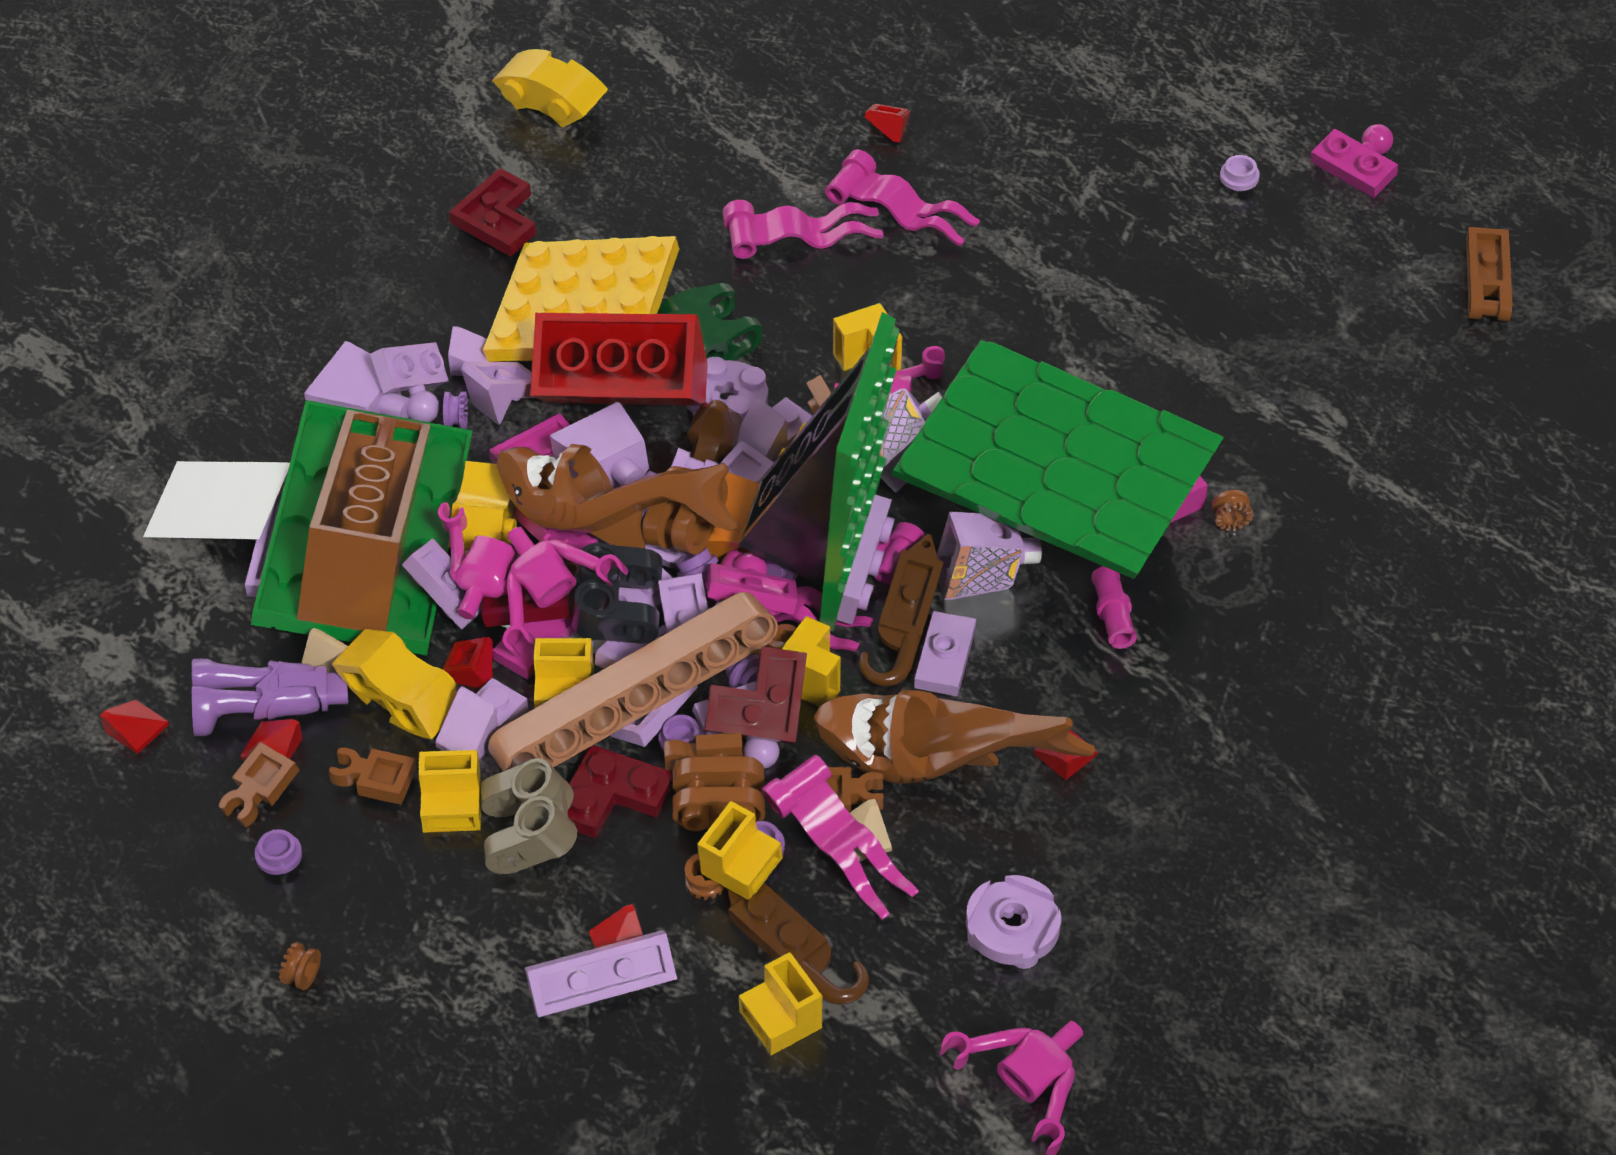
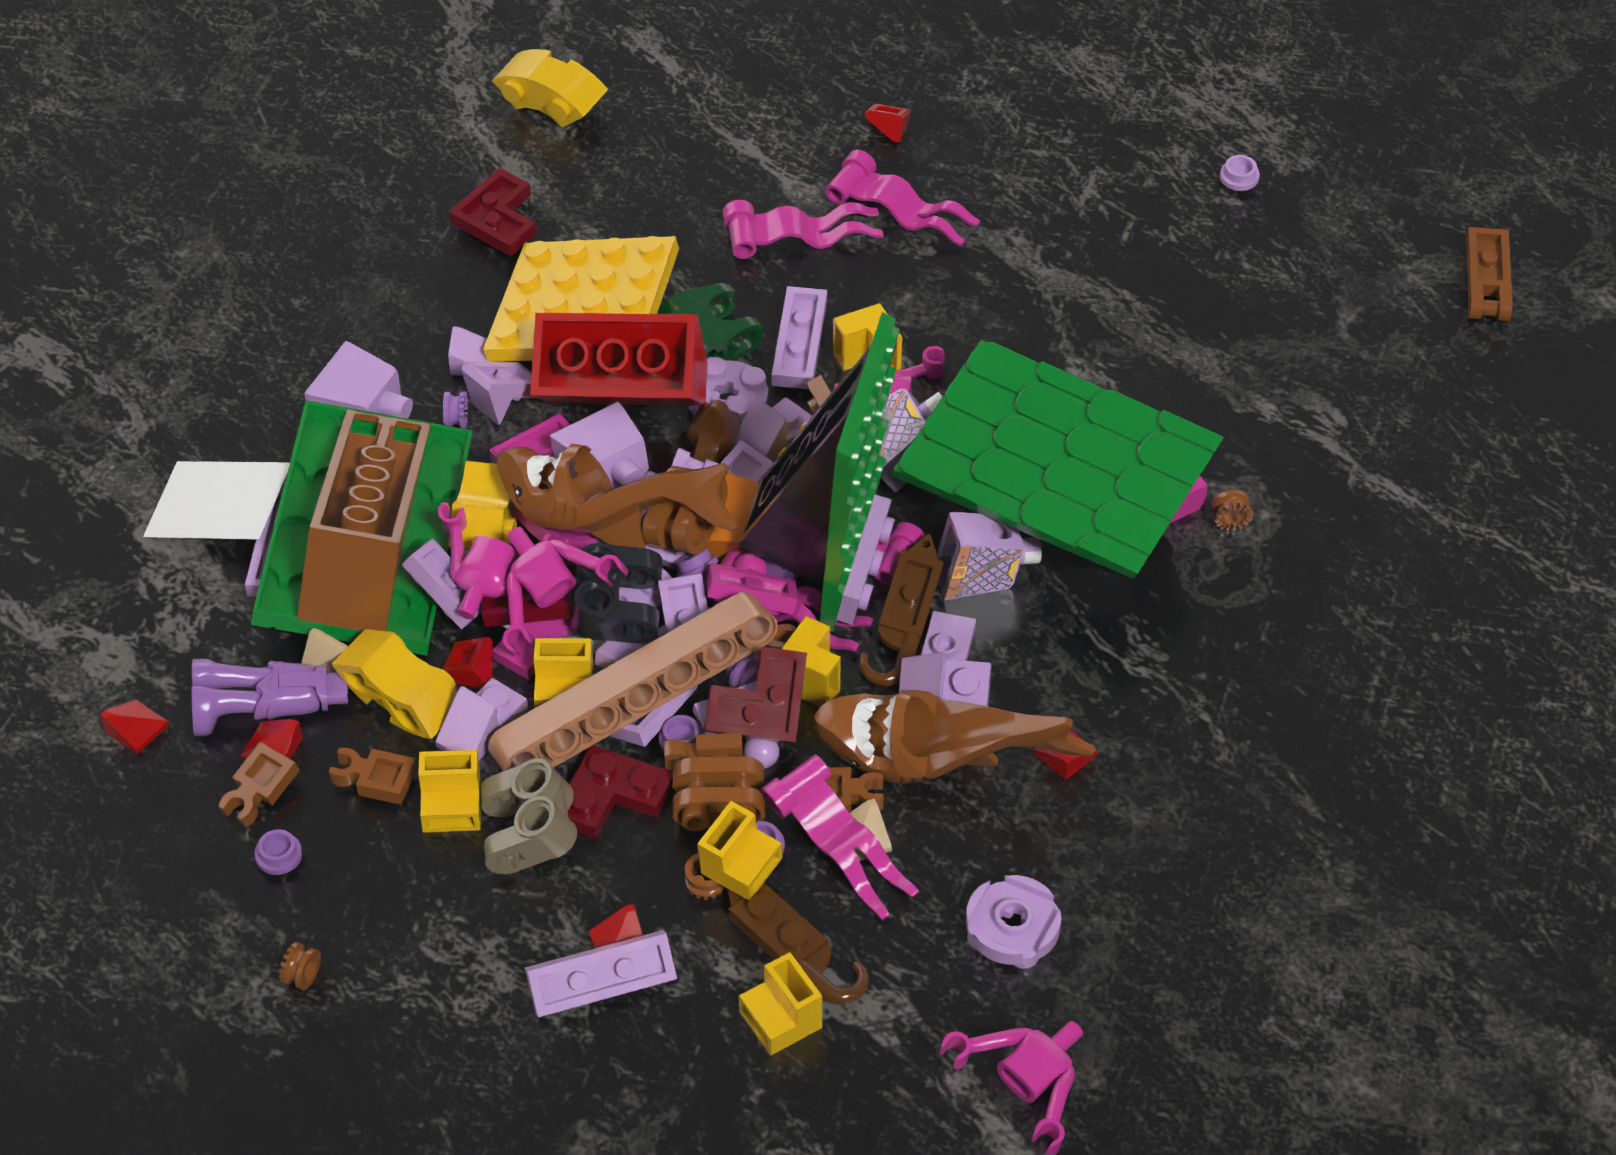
(412, 370): lavender plate -> none
(799, 337): none -> lavender plate
(947, 678): none -> lavender slope
(1114, 607): dark pink pin -> none
(1358, 163): dark pink plate -> none

